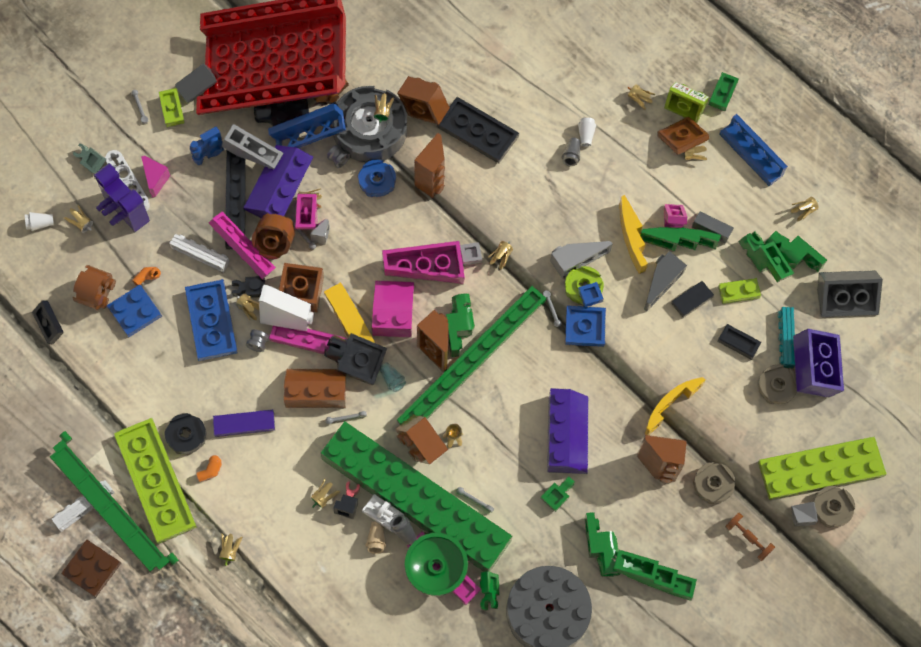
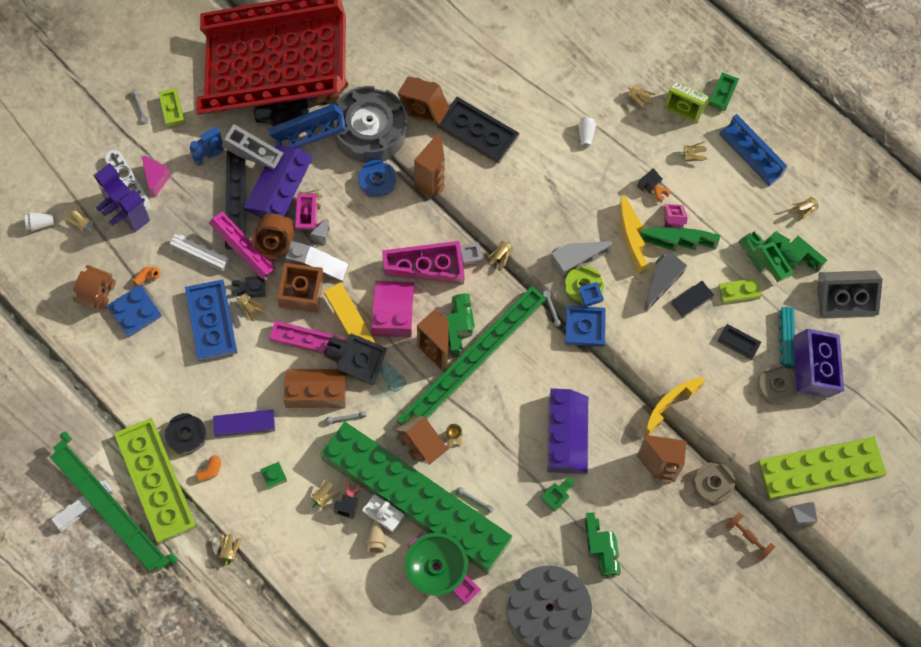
(47, 322): black plate -> none
(90, 158): sand green plate -> none
(91, 568): reddish brown plate -> none
(196, 83): dark grey slope -> none
(257, 340): flat silver wheel -> none
(273, 475): none -> green plate
(284, 310): white slope -> none
(310, 256): none -> slope
(338, 156): flat silver wheel -> none
(382, 110): pearl gold piece -> none
(402, 528): flat silver cone -> none
(490, 587): green plate -> none
(571, 154): flat silver cone -> none
(652, 182): none -> black piece
(654, 575): green slope -> none
(683, 135): dark orange tile -> none
(710, 224): dark grey slope -> none
(837, 496): dark tan plate -> none

